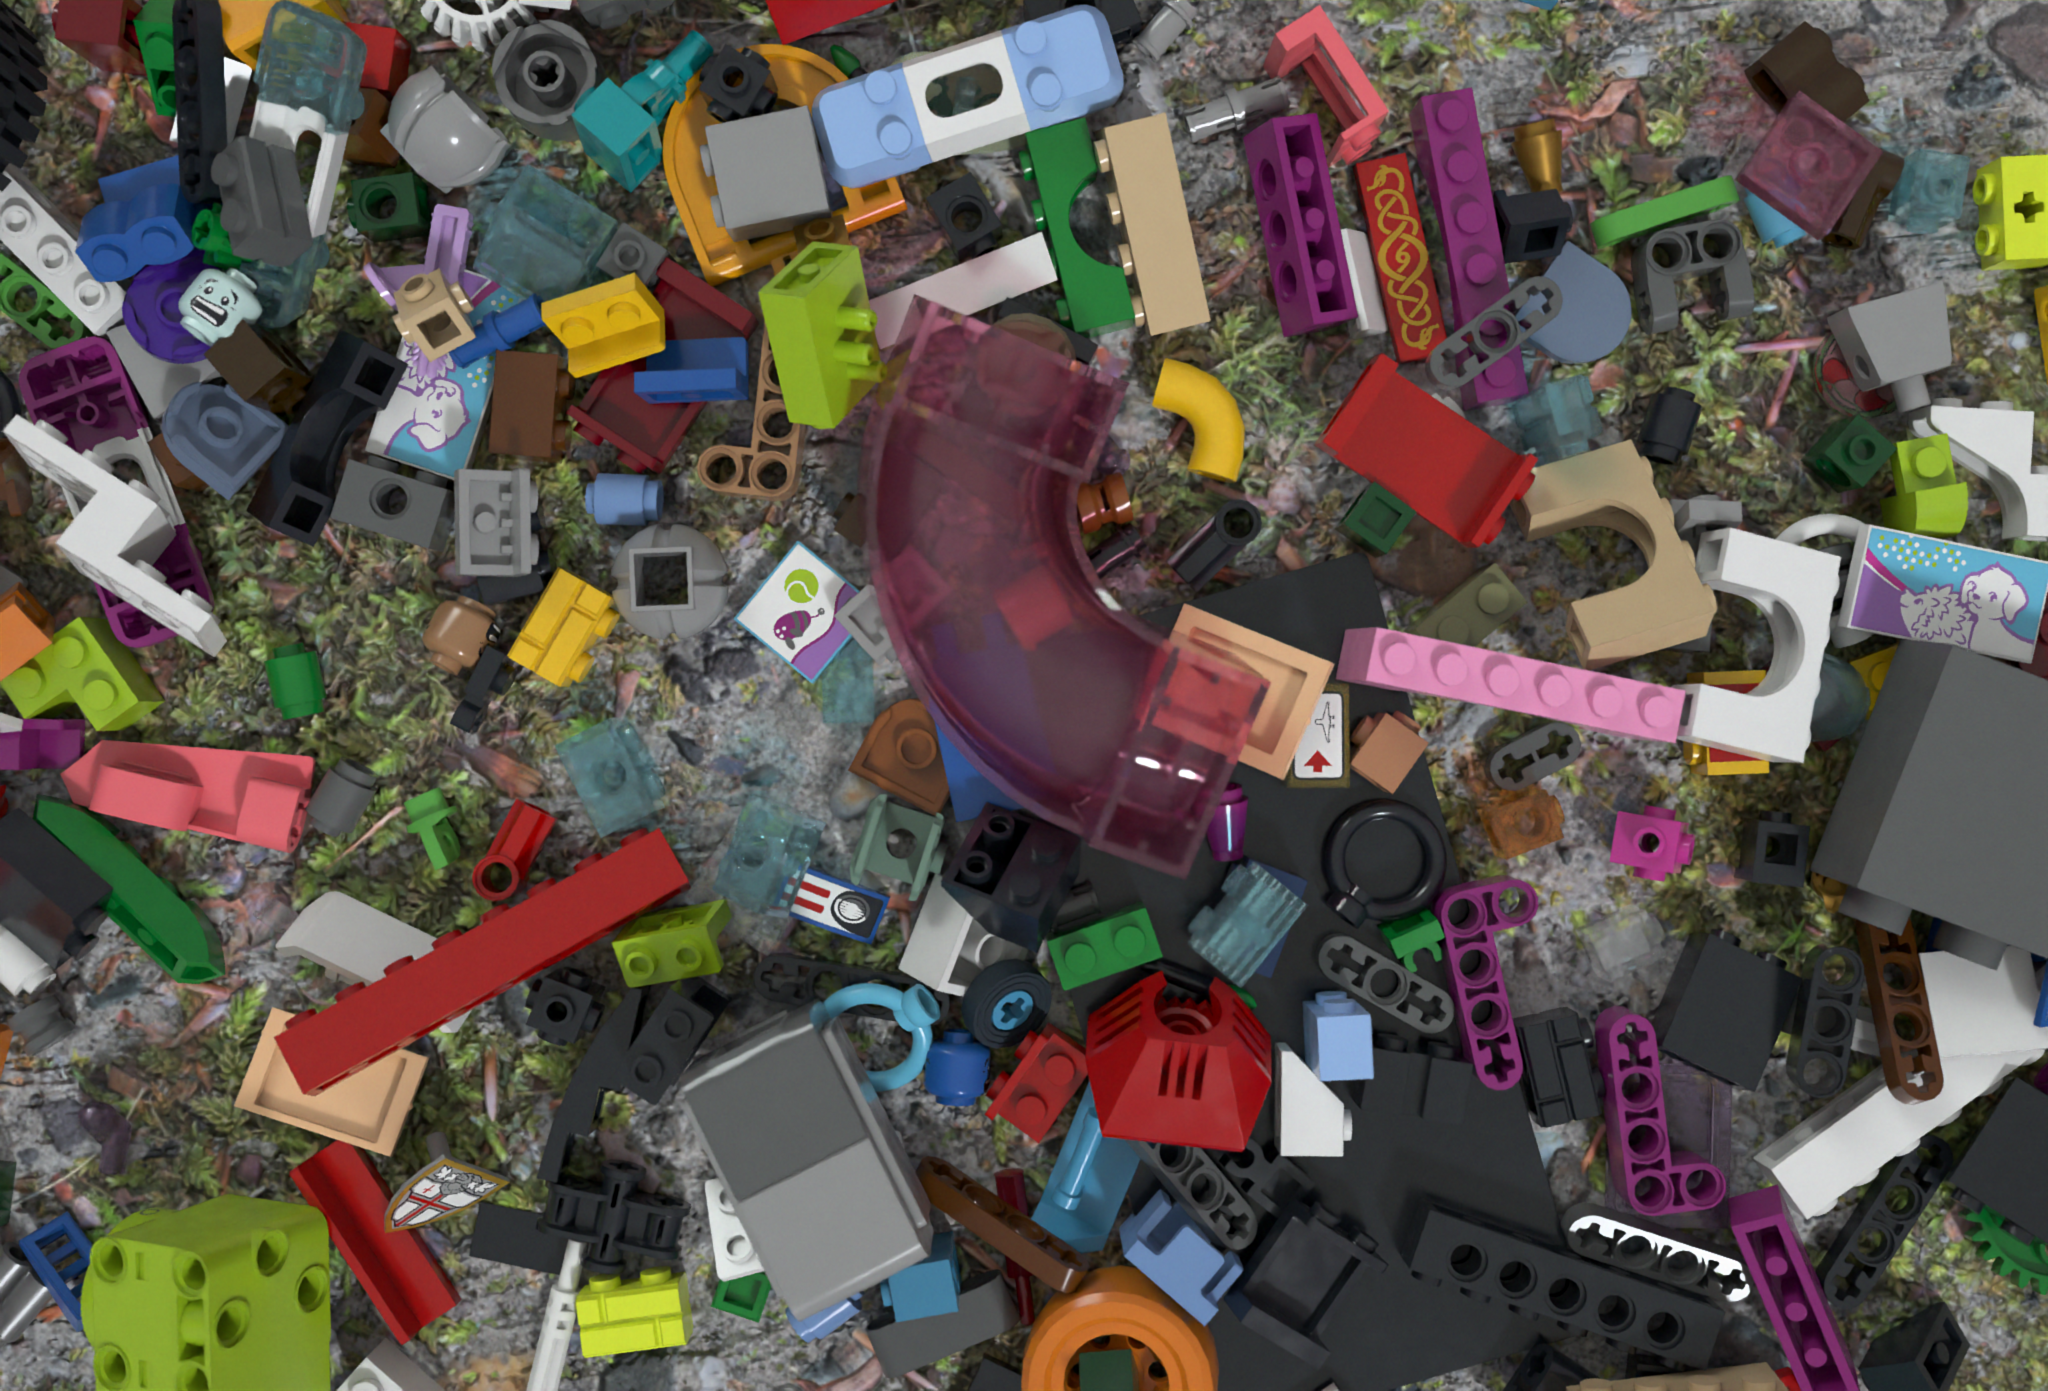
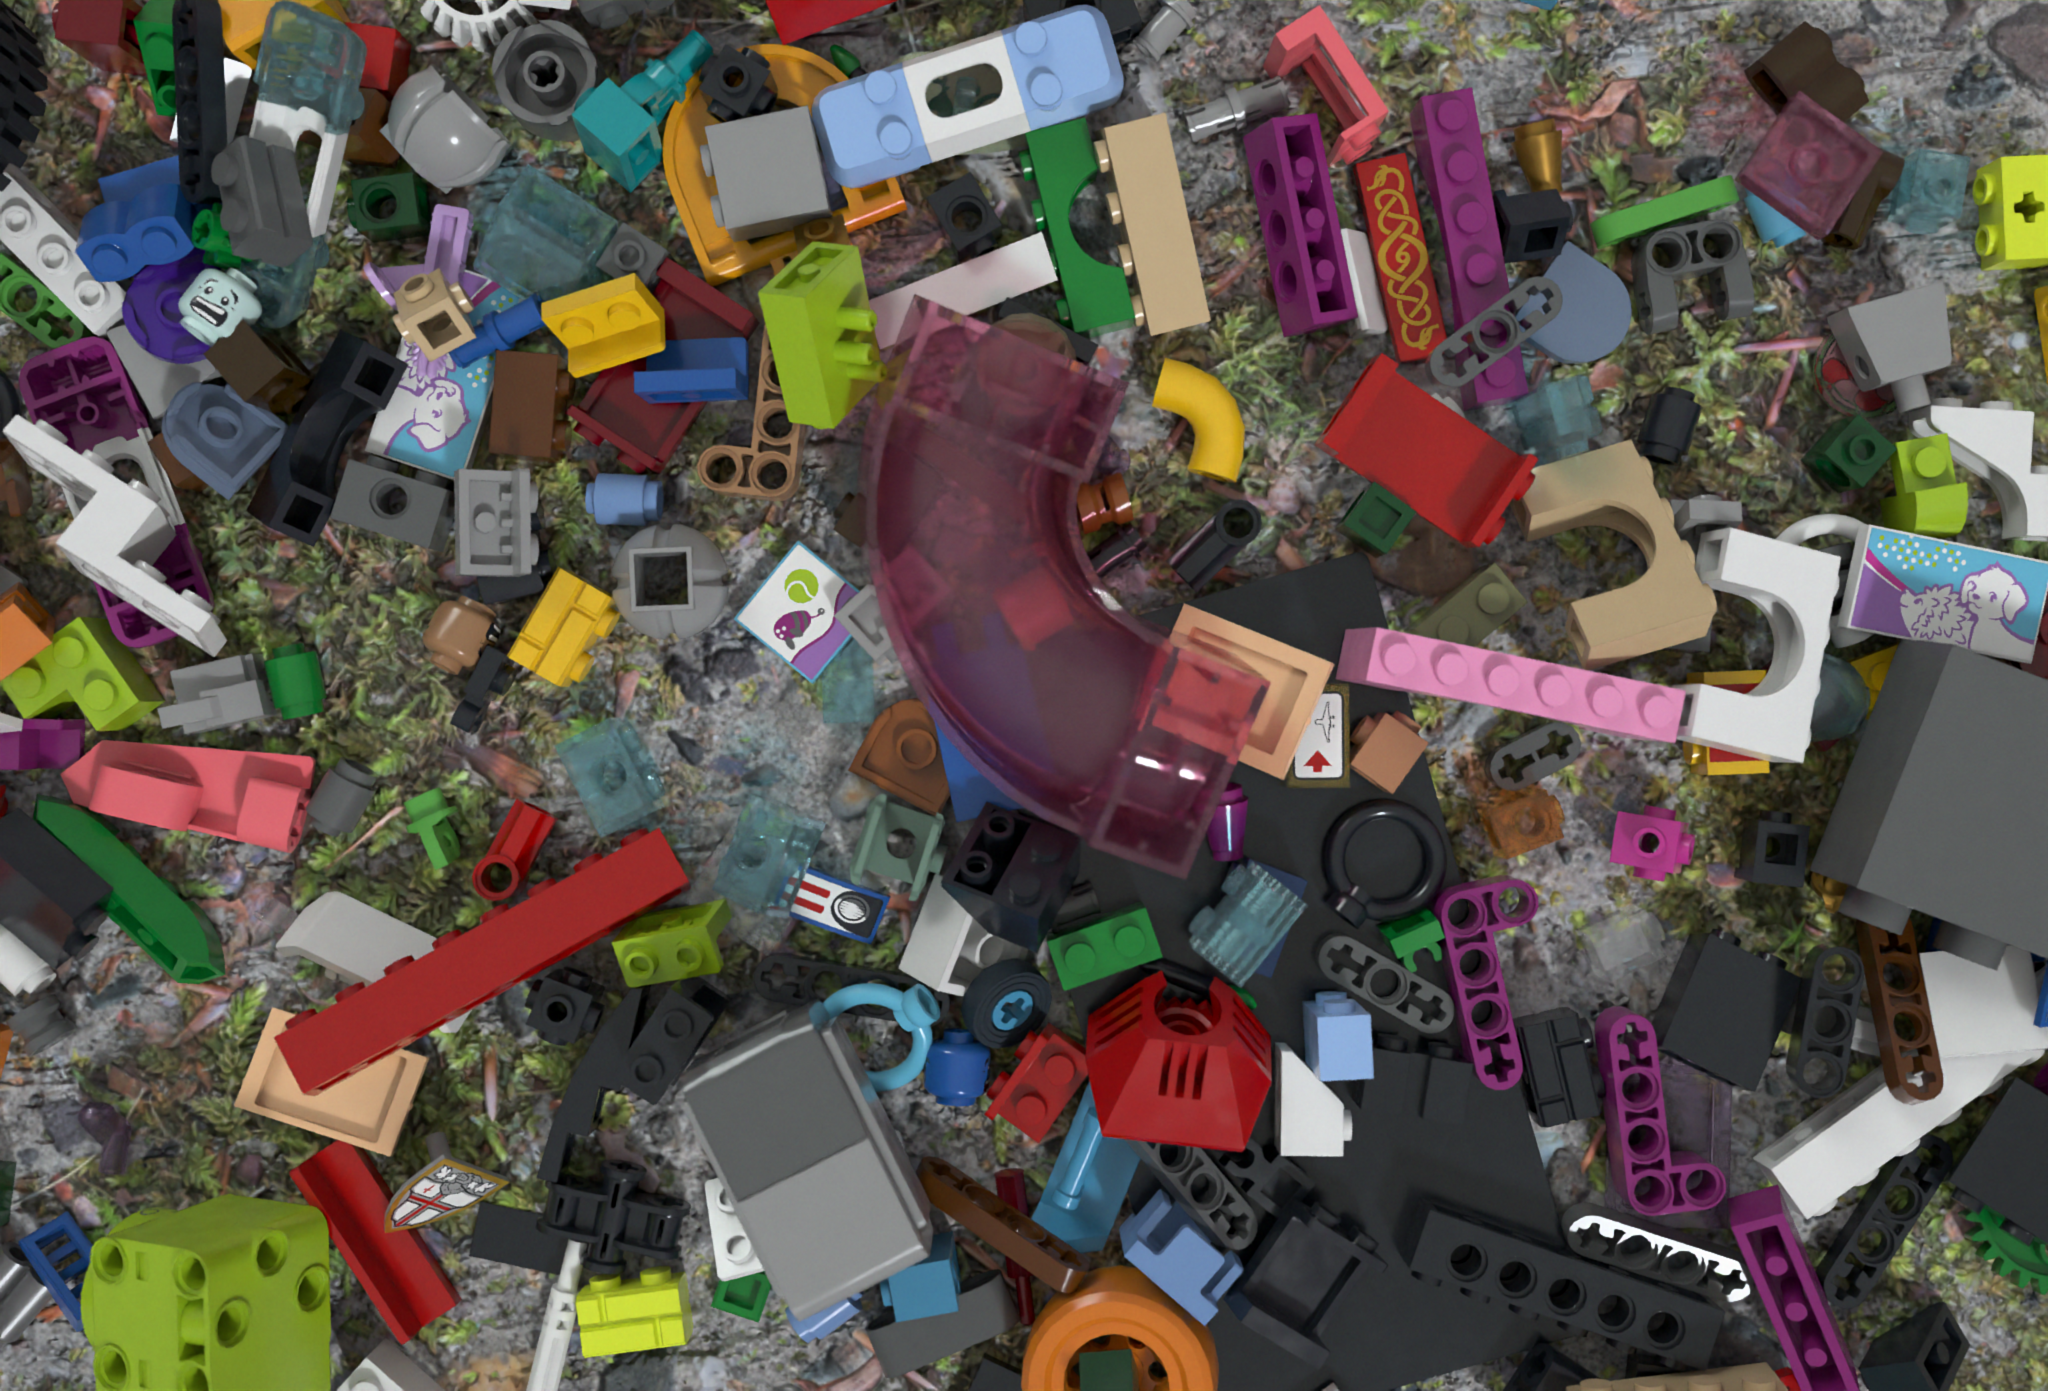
(219, 695): none -> light grey piece

